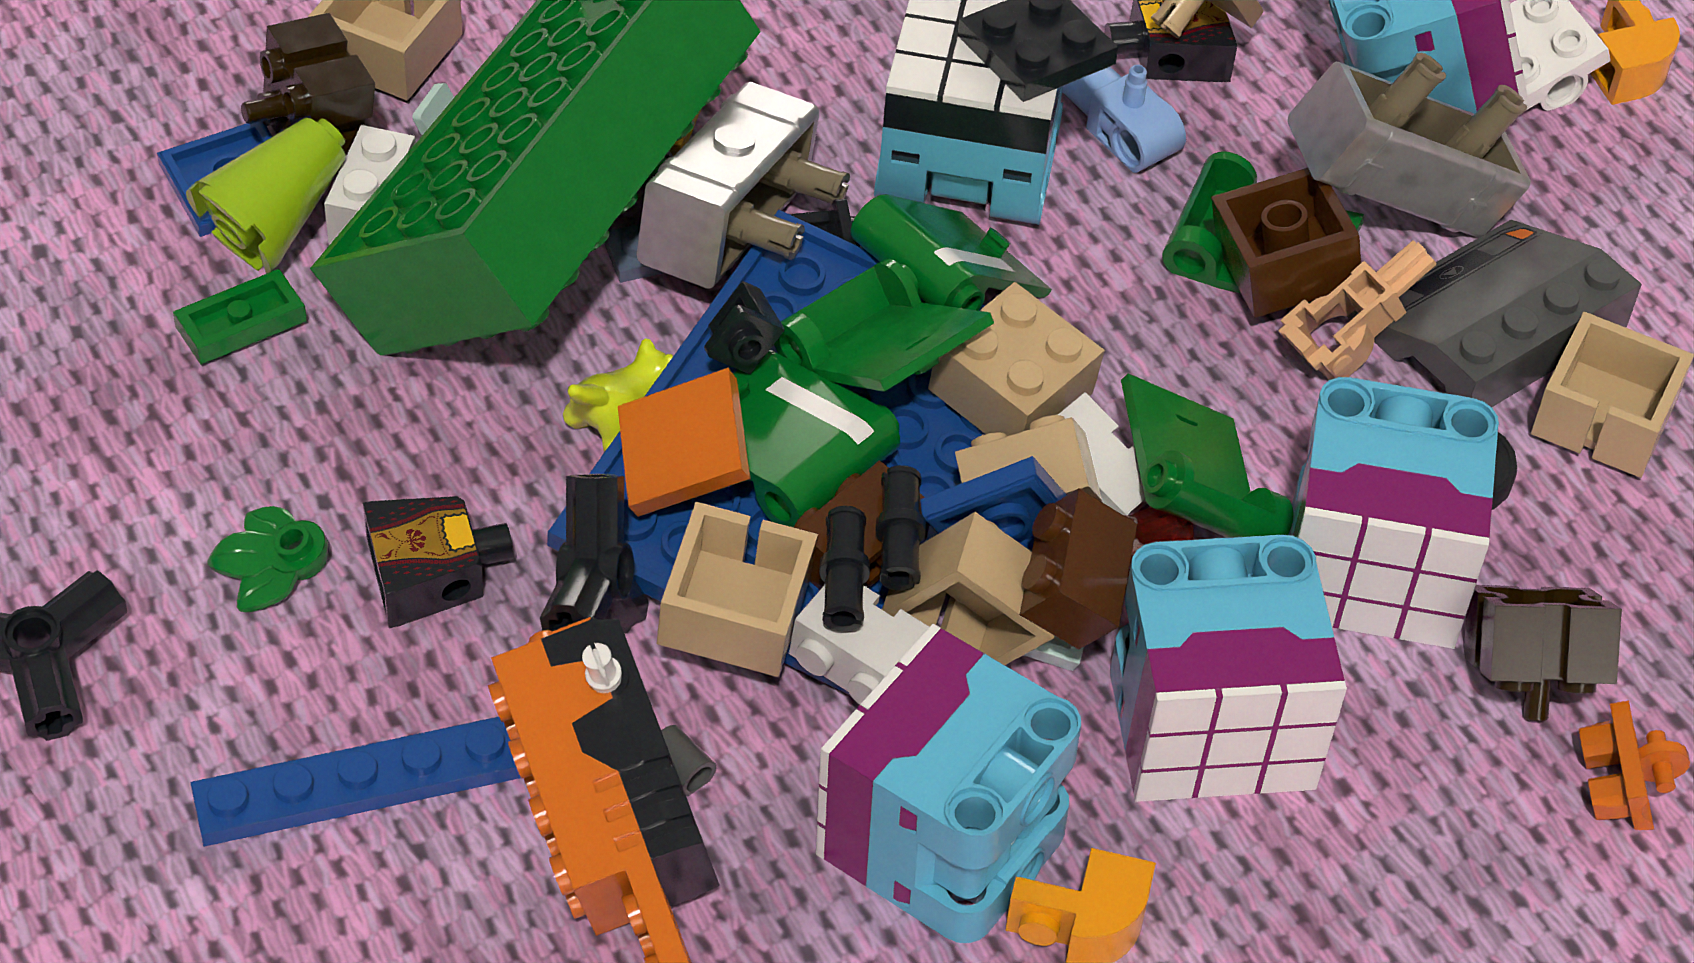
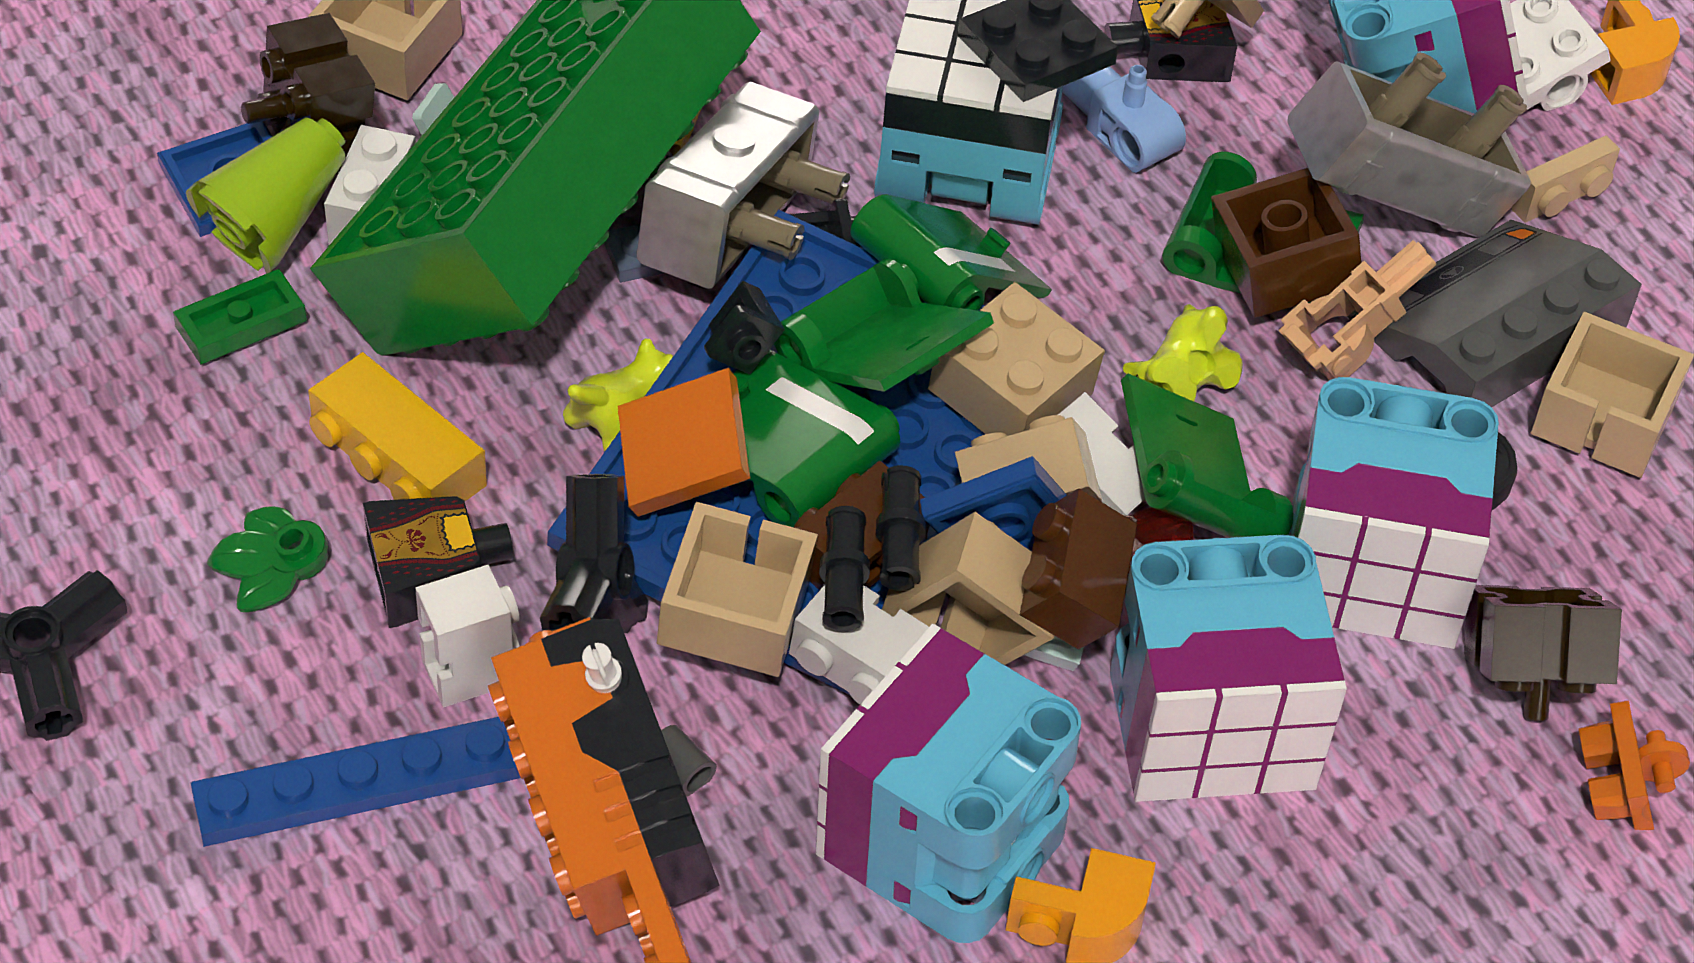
(394, 434): none -> yellow brick
(468, 626): none -> white brick
(1192, 355): none -> neon yellow animal
(1567, 178): none -> tan plate

